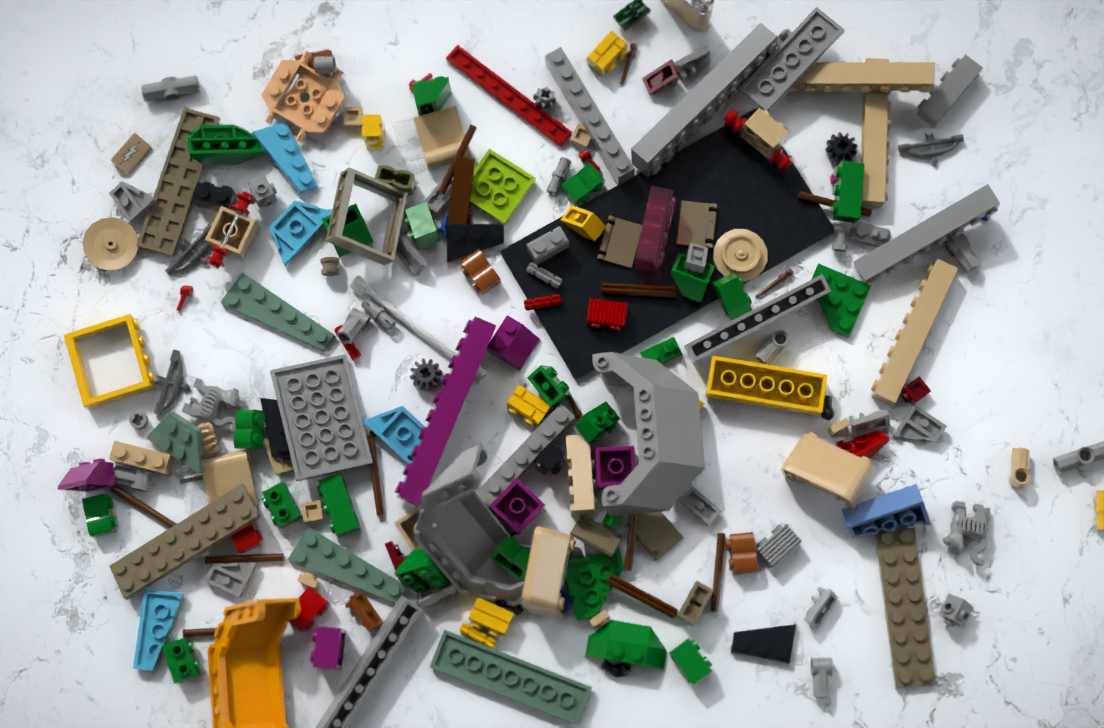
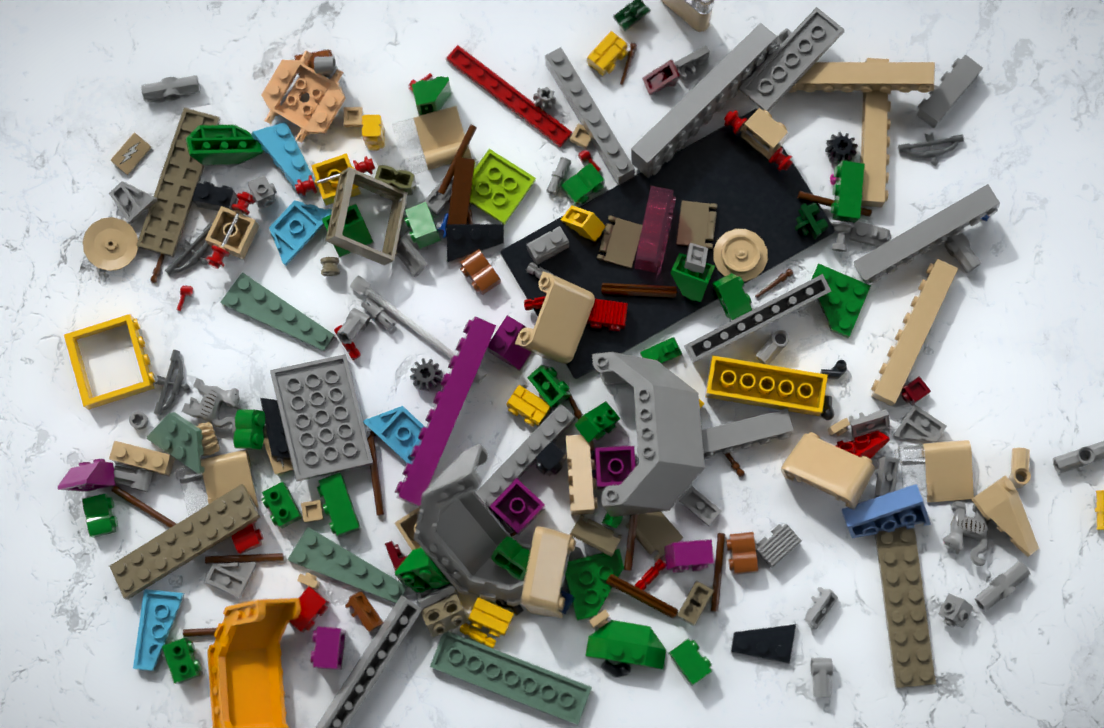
(157, 270): none -> reddish brown piece
(328, 174): none -> yellow brick
(444, 615): none -> dark tan brick
(559, 320): none -> tan windscreen
(651, 574): none -> red axle
(689, 554): none -> magenta brick
(735, 465): none -> reddish brown piece
(746, 432): none -> light grey brick
(807, 214): none -> dark green hips
(837, 371): none -> black arm
(886, 476): none -> light grey plate
(938, 469): none -> tan door
(1002, 586): none -> light grey piece
(1004, 507): none -> tan wedge

